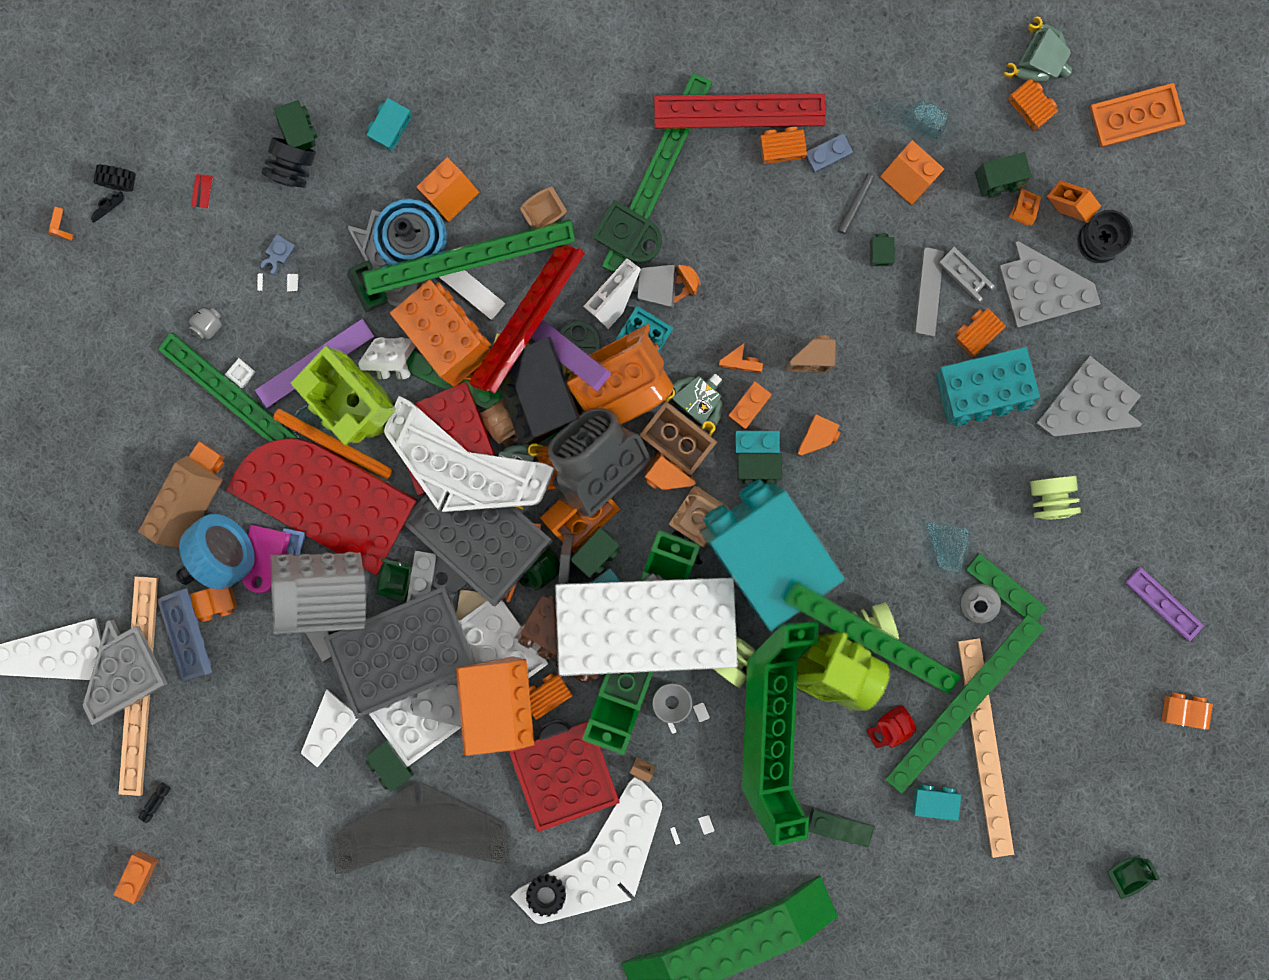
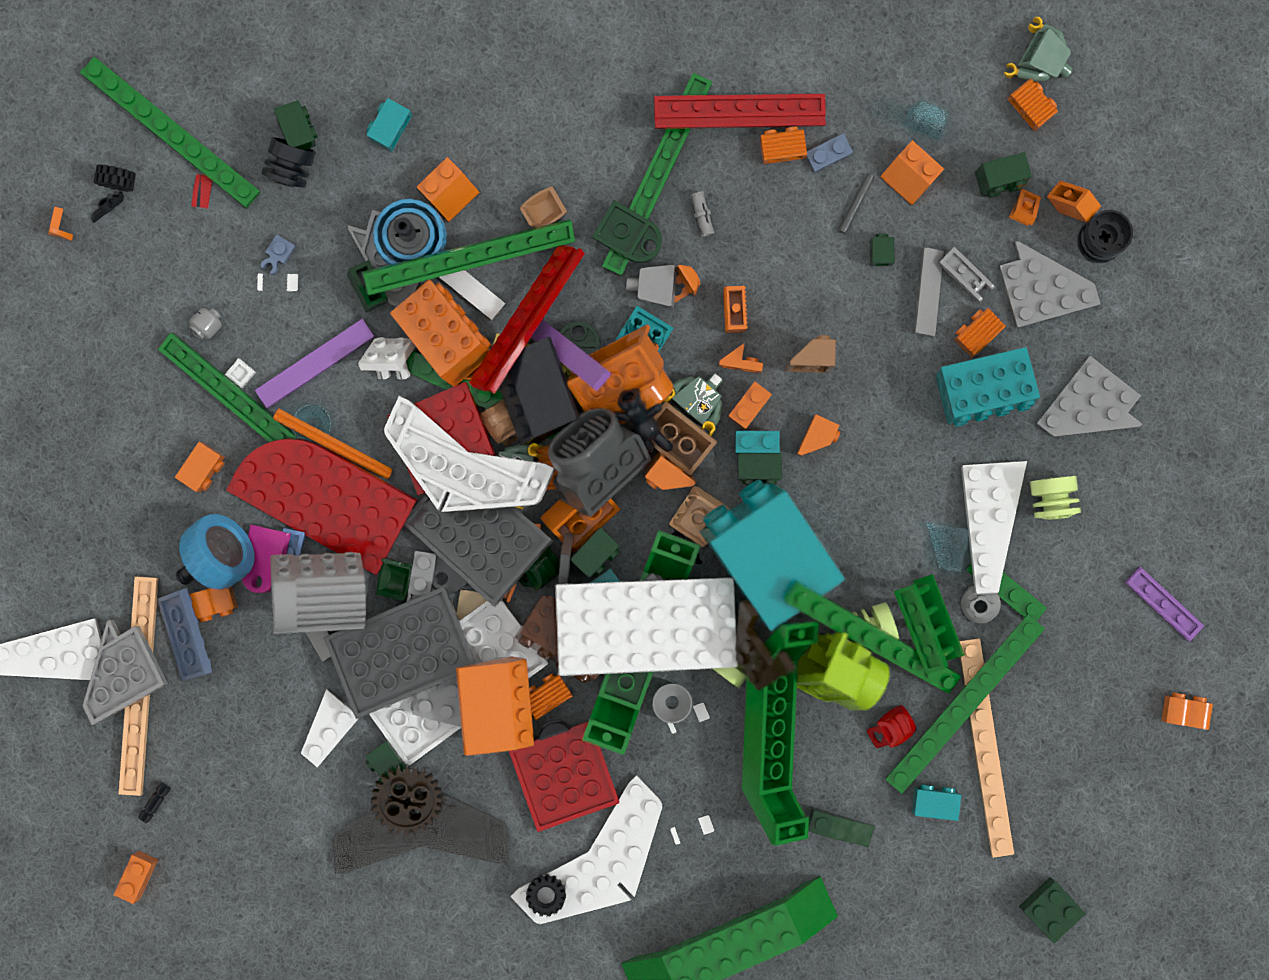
(170, 132): none -> green plate
(180, 502): medium nougat slope -> none
(332, 390): lime brick -> none
(412, 780): none -> dark brown gear
(613, 295): white slope -> none
(642, 770): medium nougat plate -> none
(644, 423): none -> black animal
(702, 214): none -> light grey pin
(735, 309): none -> orange brick
(752, 653): none -> dark brown wing
(929, 623): none -> green fence
(991, 507): none -> white wing
(1052, 910): none -> dark green brick
(1132, 876): dark green piece -> none
(1137, 115): orange plate -> none

